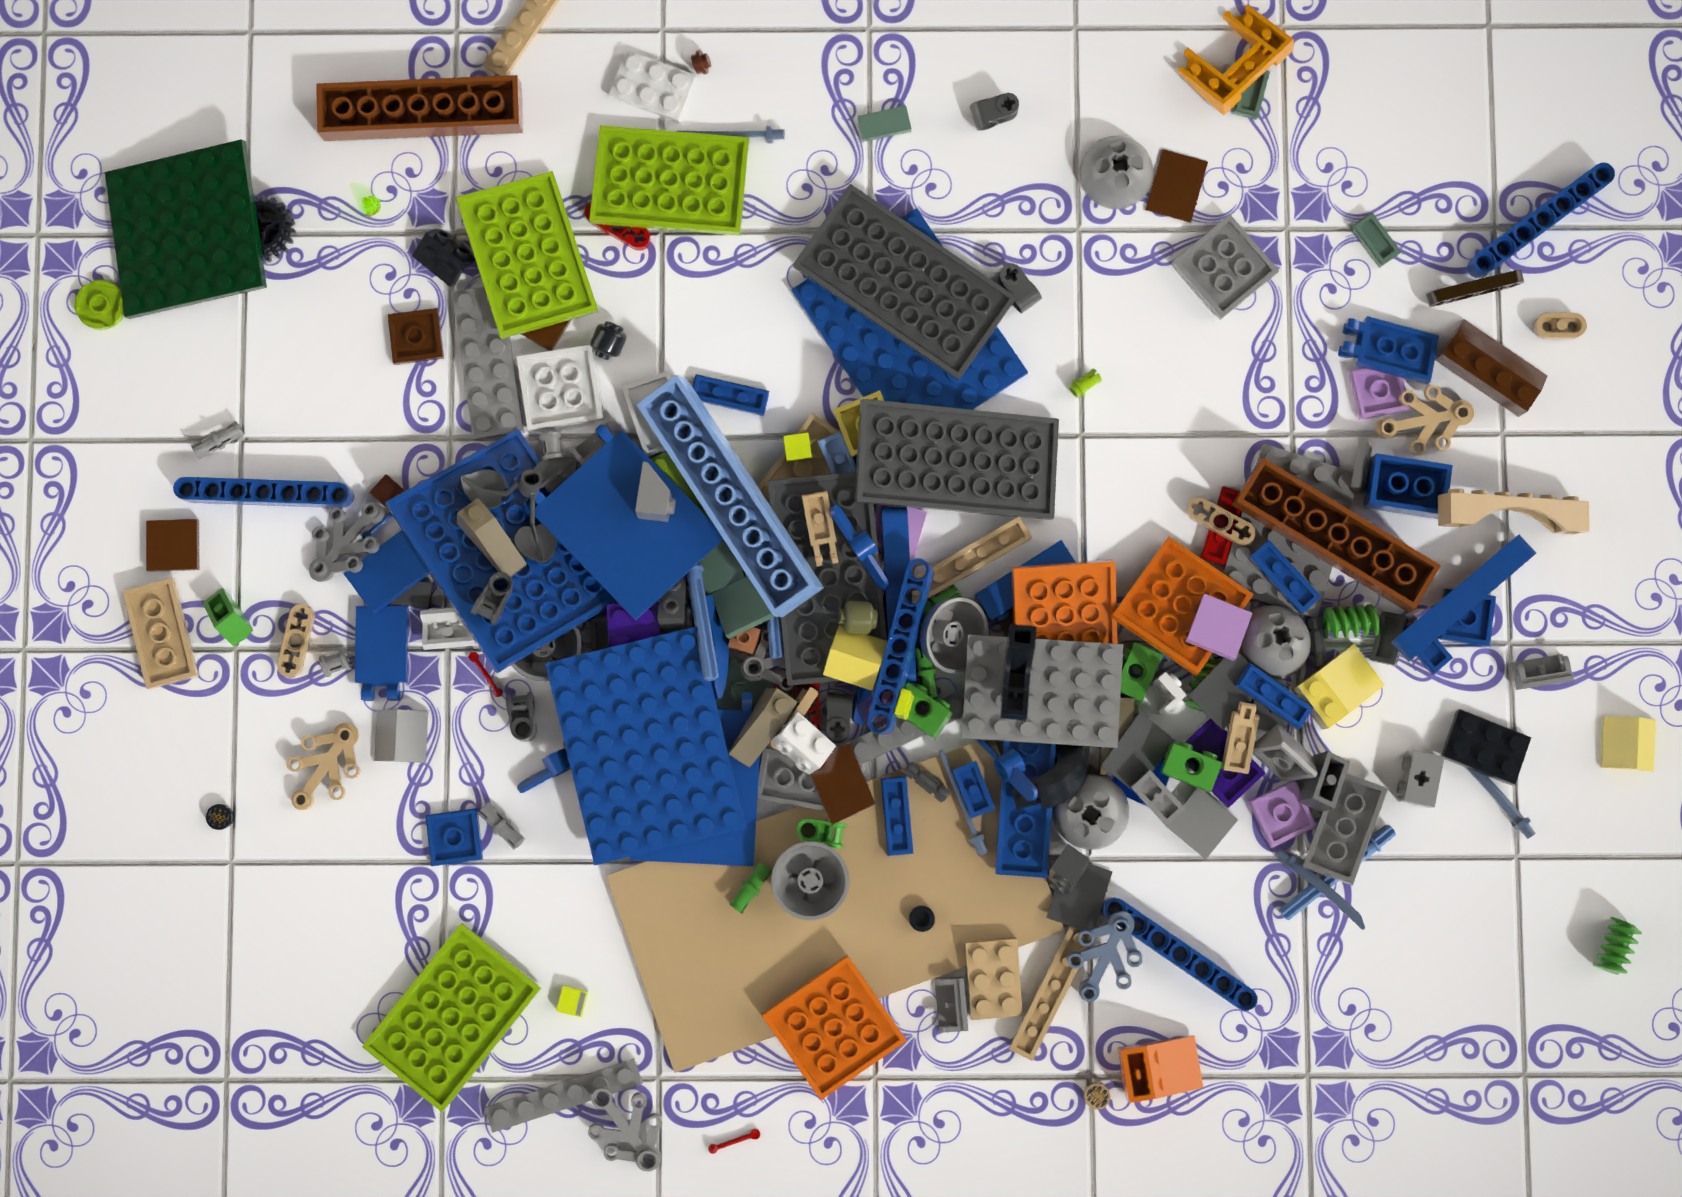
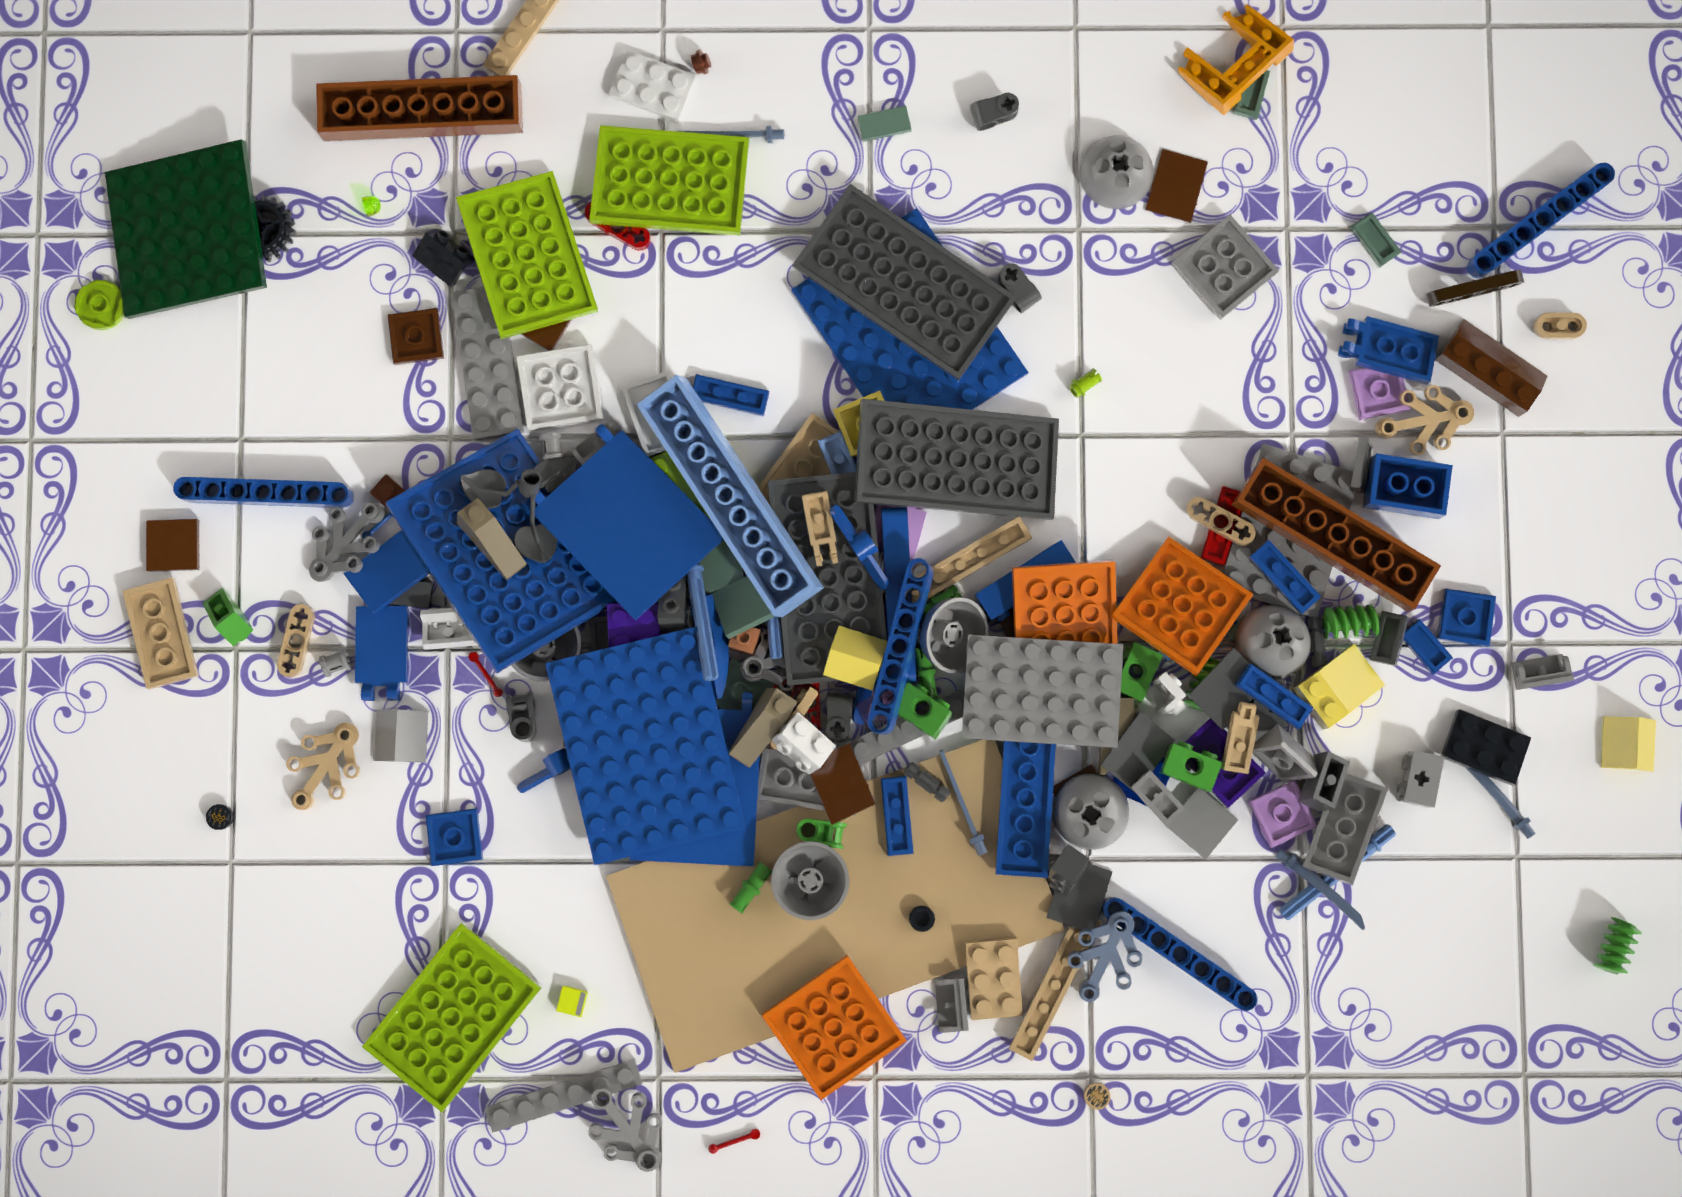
(217, 440): light grey pin -> none
(492, 602): dark grey piece -> none
(501, 826): light grey pin -> none
(608, 340): black head -> none
(654, 497): light grey slope -> none
(797, 447): neon yellow tile -> none
(857, 617): olive head -> none
(904, 704): neon yellow tile -> none
(973, 789): blue plate -> none
(1011, 768): blue piece -> none
(1017, 672): black arch -> none
(1060, 782): black arch -> none
(1160, 1068): orange slope -> none
(1219, 627): lavender tile -> none
(1463, 598): blue beam -> none
(1558, 515): tan arch -> none

